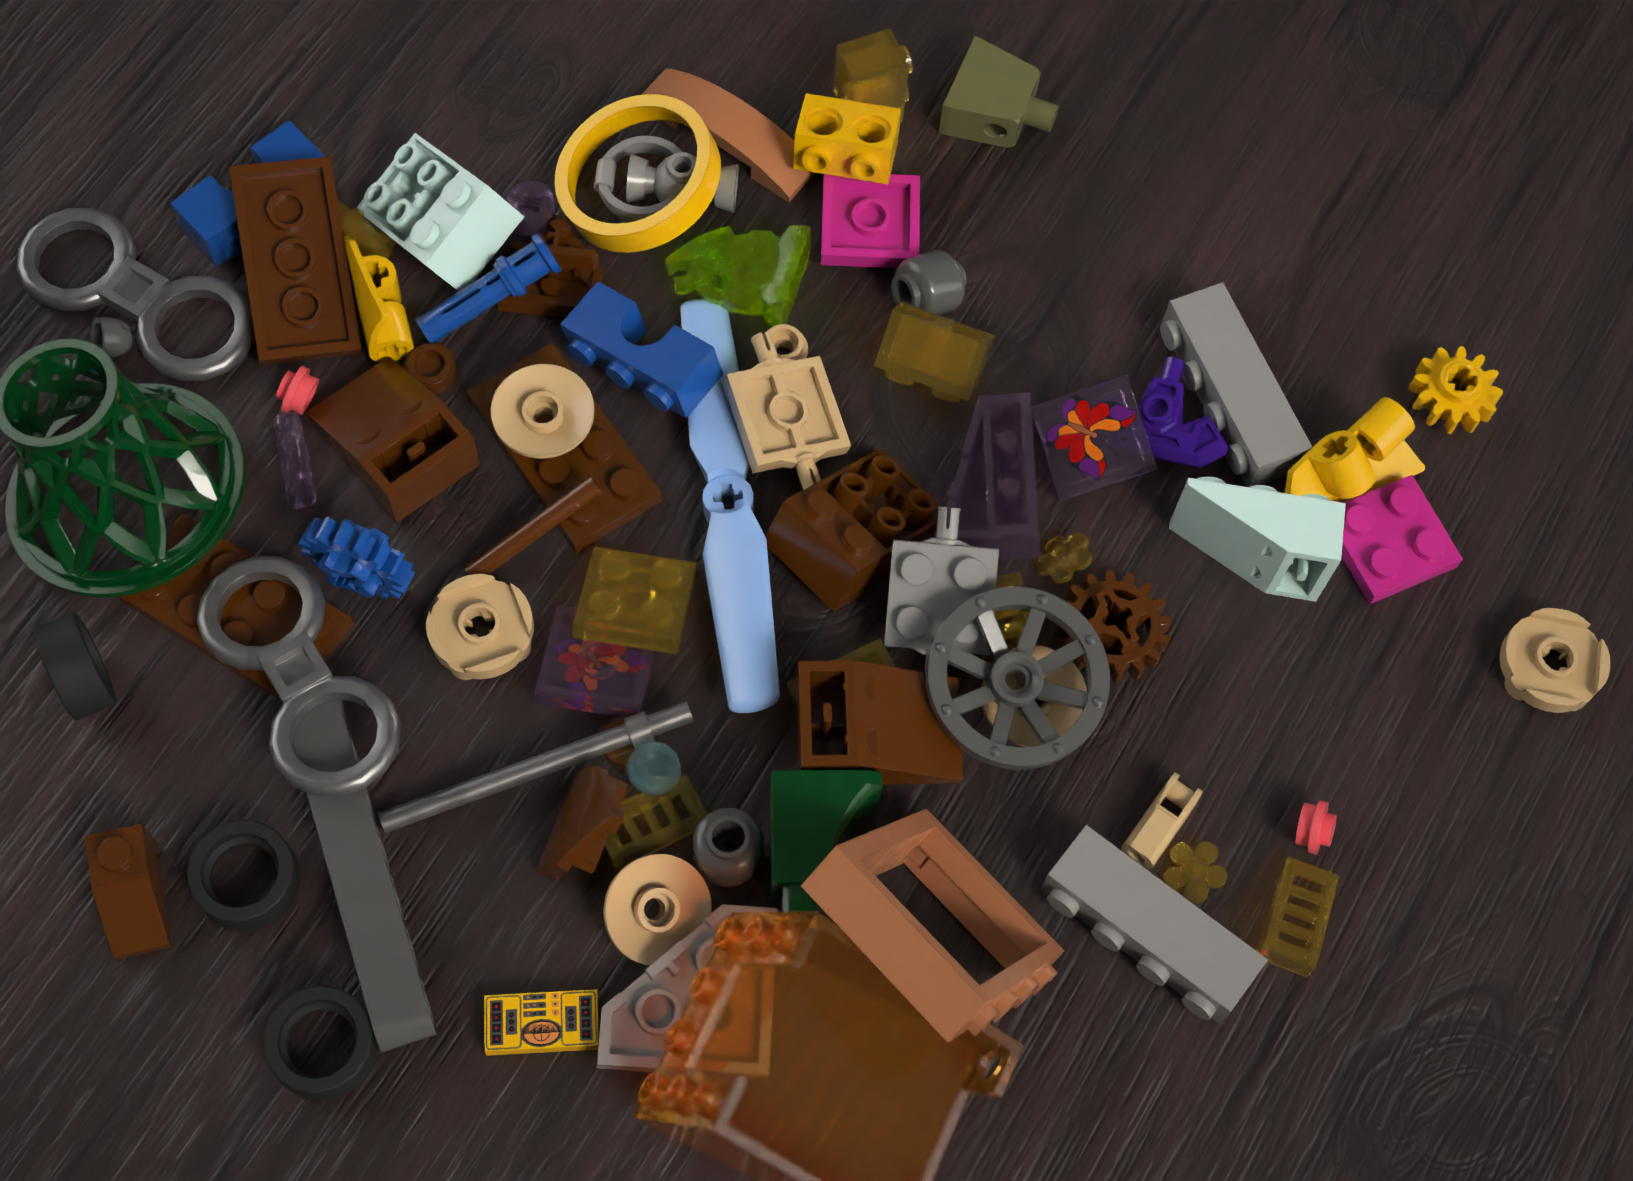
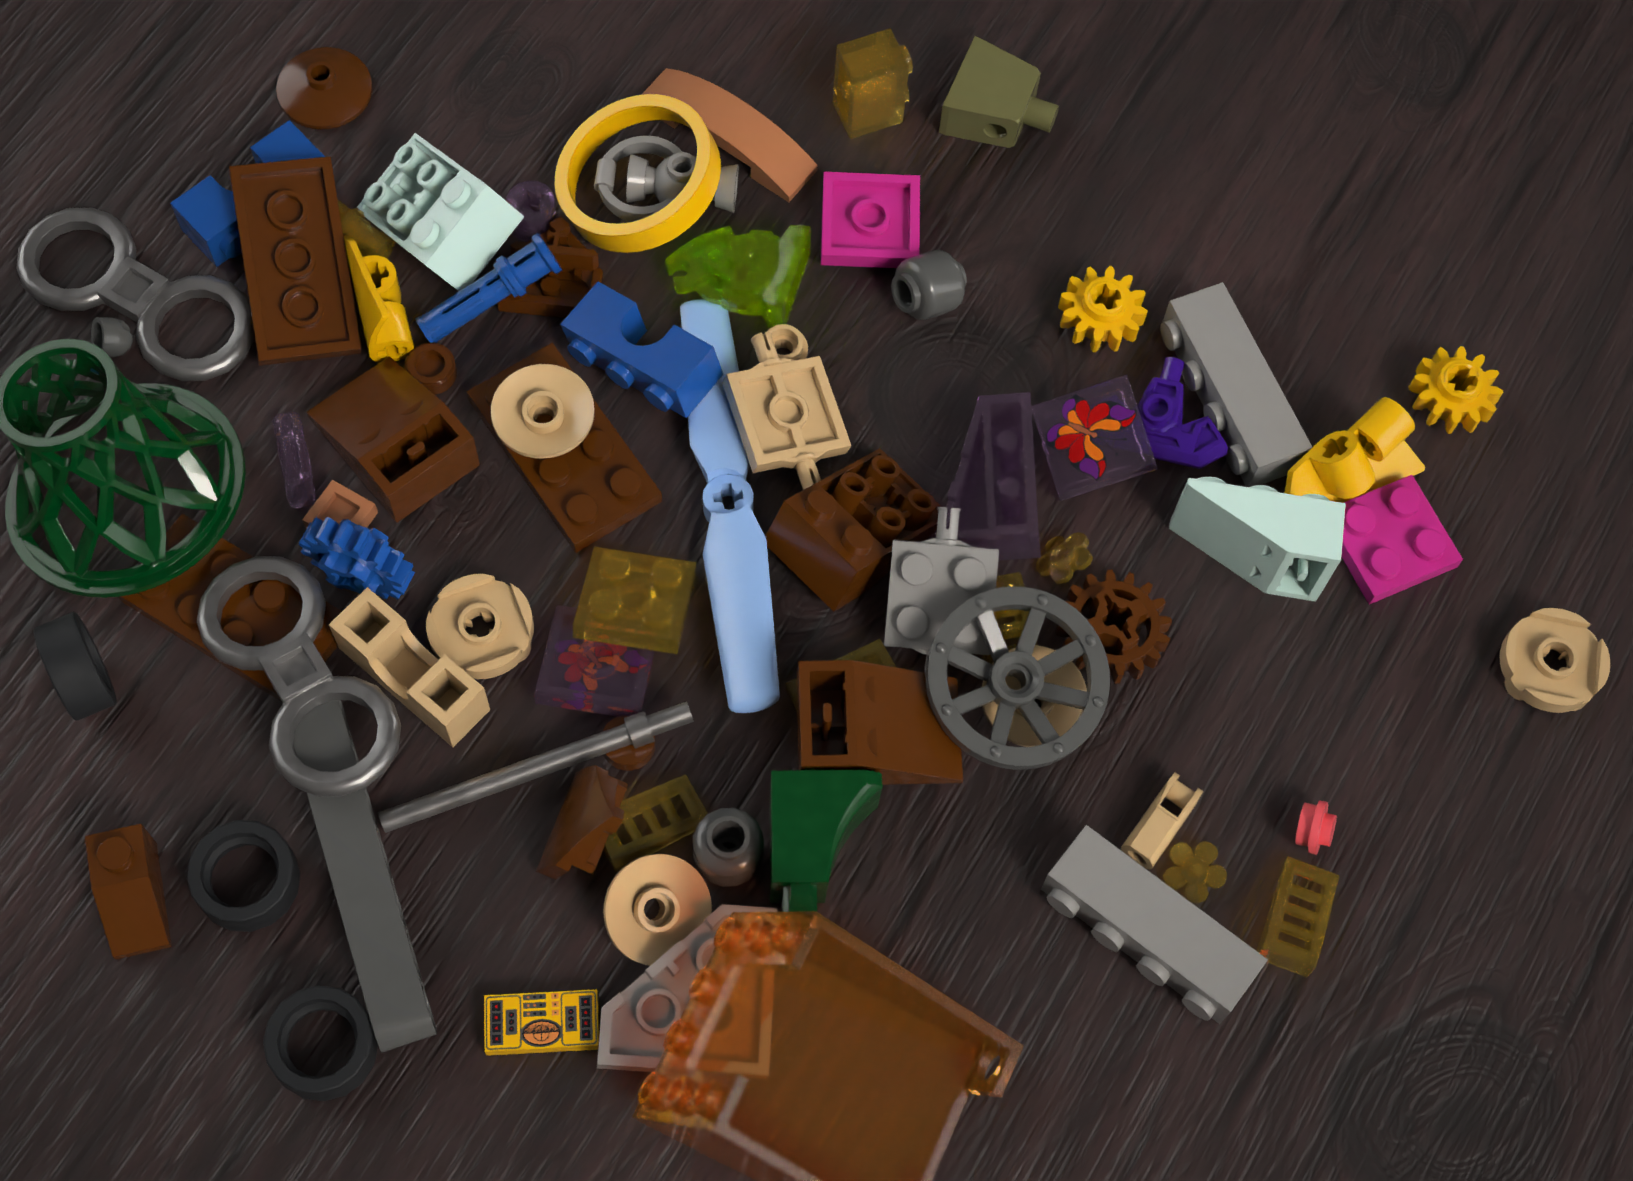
(297, 390): coral plate -> none
(329, 101): none -> reddish brown dish
(340, 504): none -> nougat plate
(428, 686): none -> tan arch
(535, 528): reddish brown bar -> none
(654, 768): clear light blue plate -> none
(846, 138): yellow brick -> none
(905, 950): nougat window -> none
(933, 352): clear yellow brick -> none
(1102, 309): none -> yellow gear

